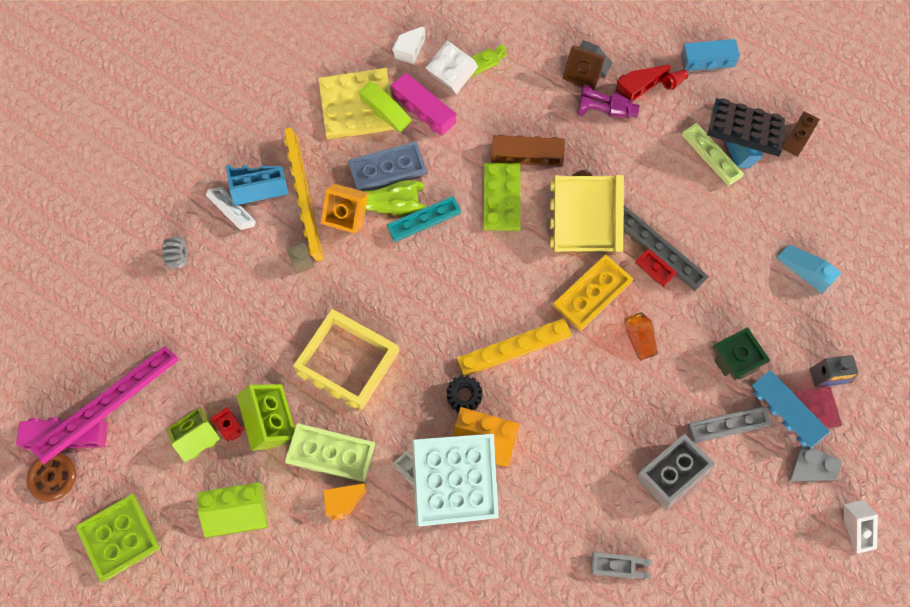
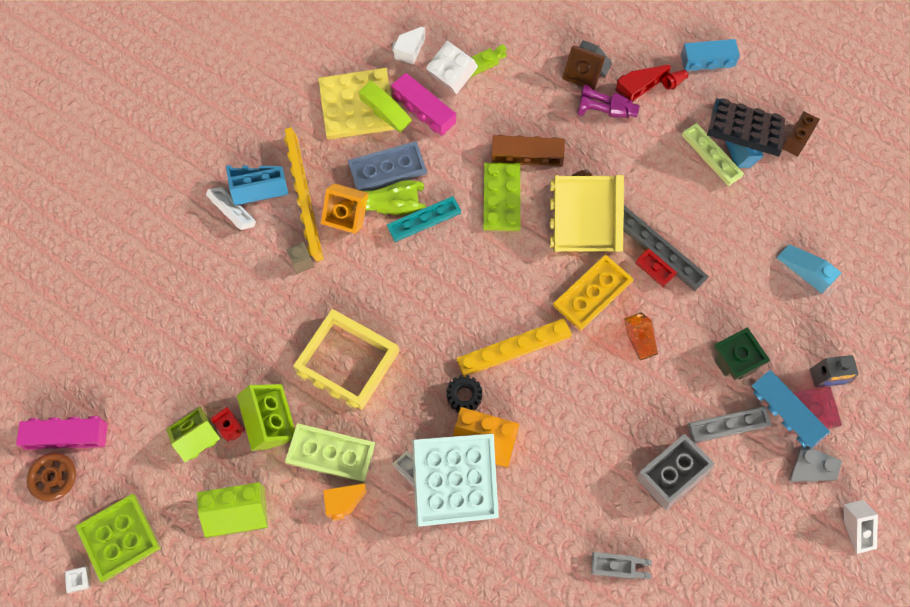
(77, 579): none -> white tile
(103, 405): dark pink plate -> none
(175, 252): light grey gear -> none

